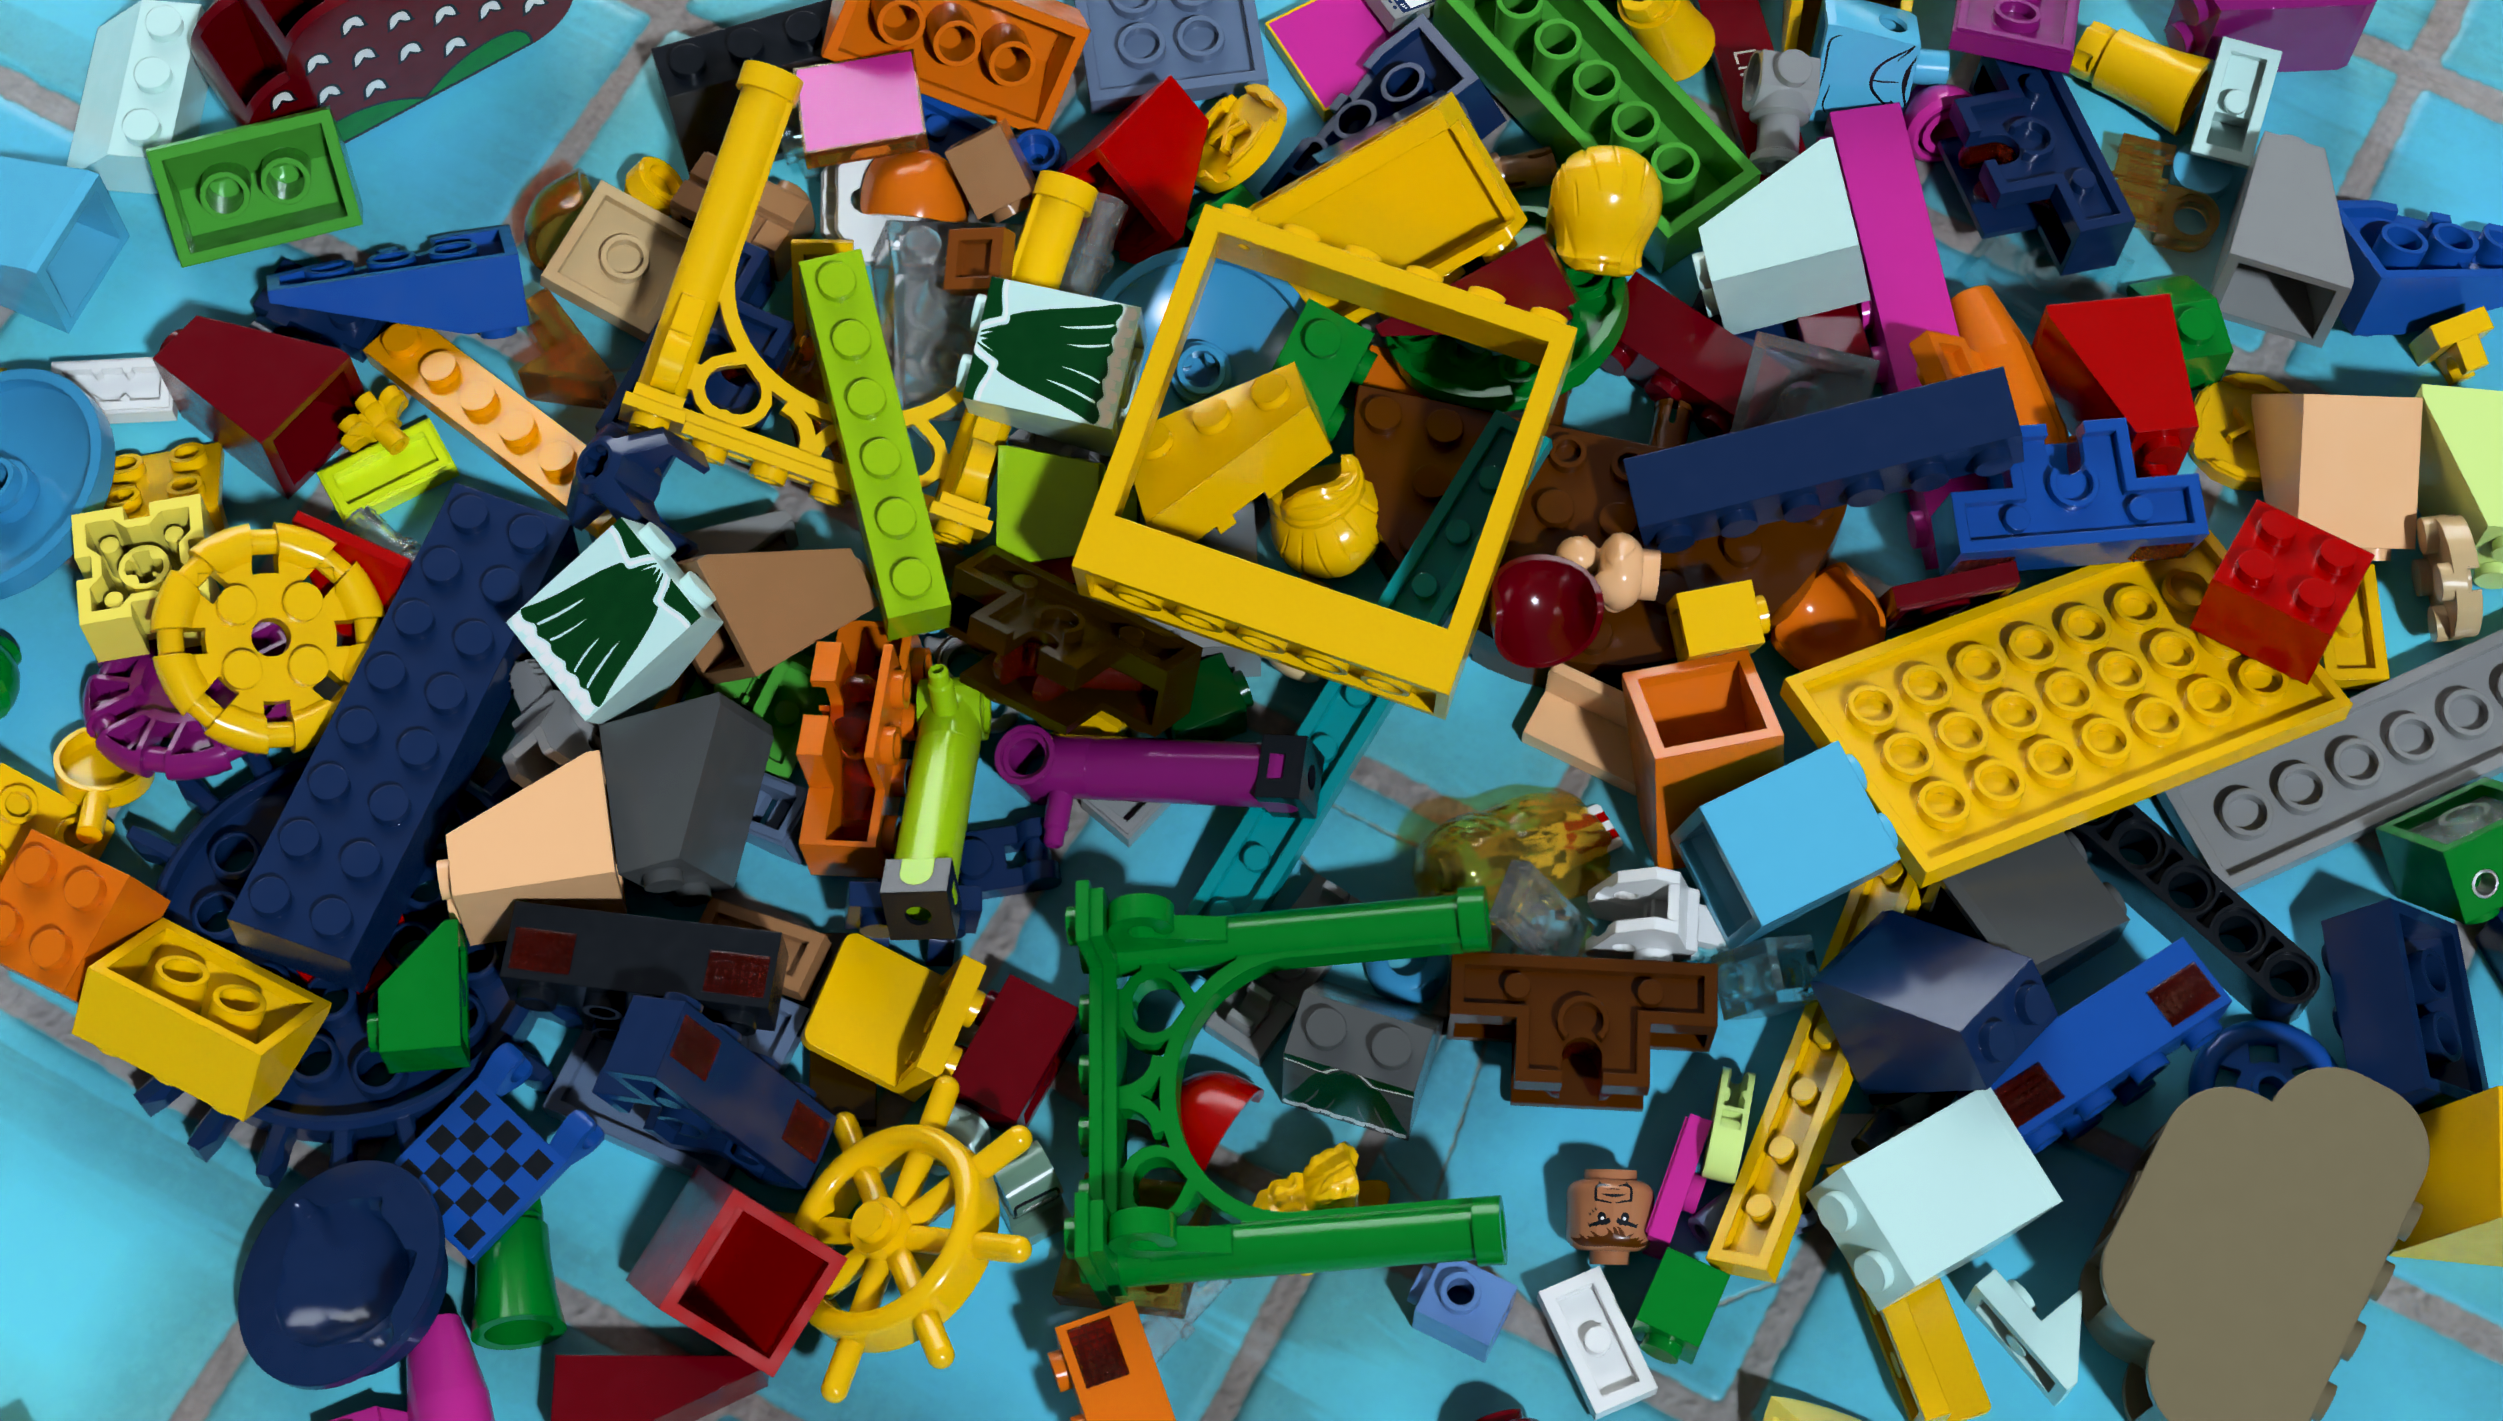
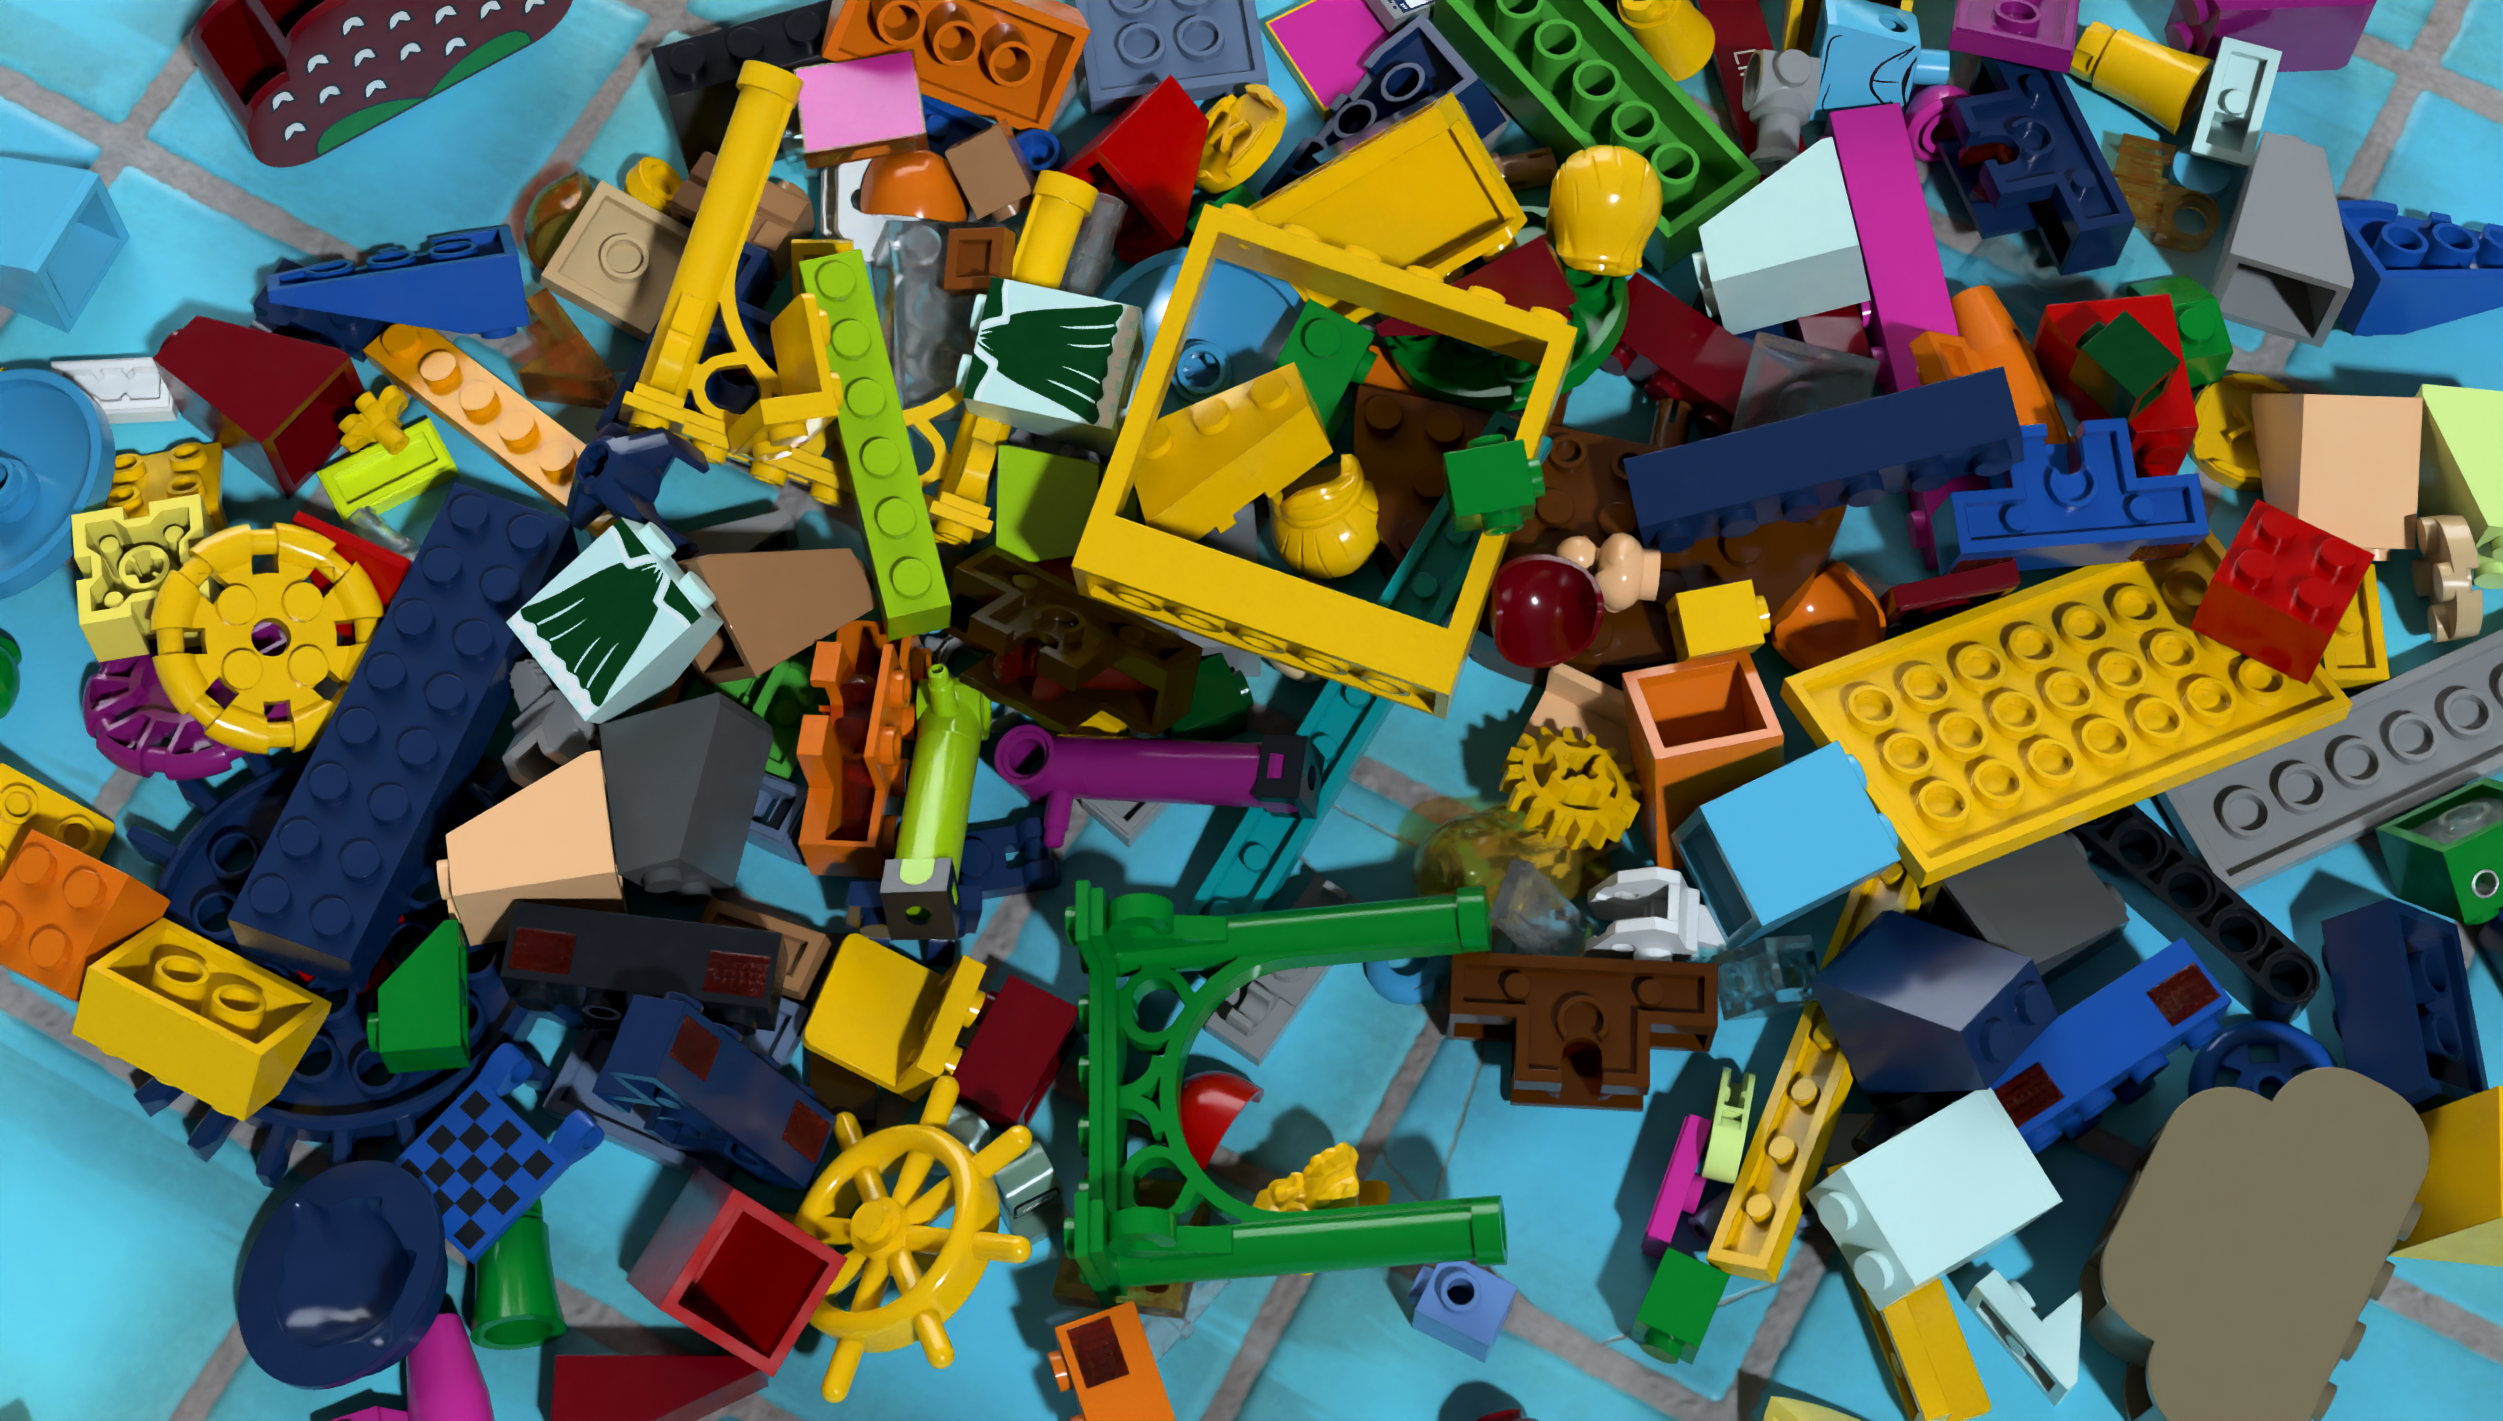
(93, 783): yellow piece -> none
(139, 93): light aqua slope -> none
(256, 186): bright green slope -> none
(808, 386): none -> yellow bracket
(1359, 1058): dark grey slope -> none
(1492, 485): none -> green brick
(1570, 788): none -> yellow gear
(1597, 1343): white plate -> none
(1609, 1215): nougat head -> none
(2123, 366): none -> dark green brick
(2455, 345): yellow tile -> none

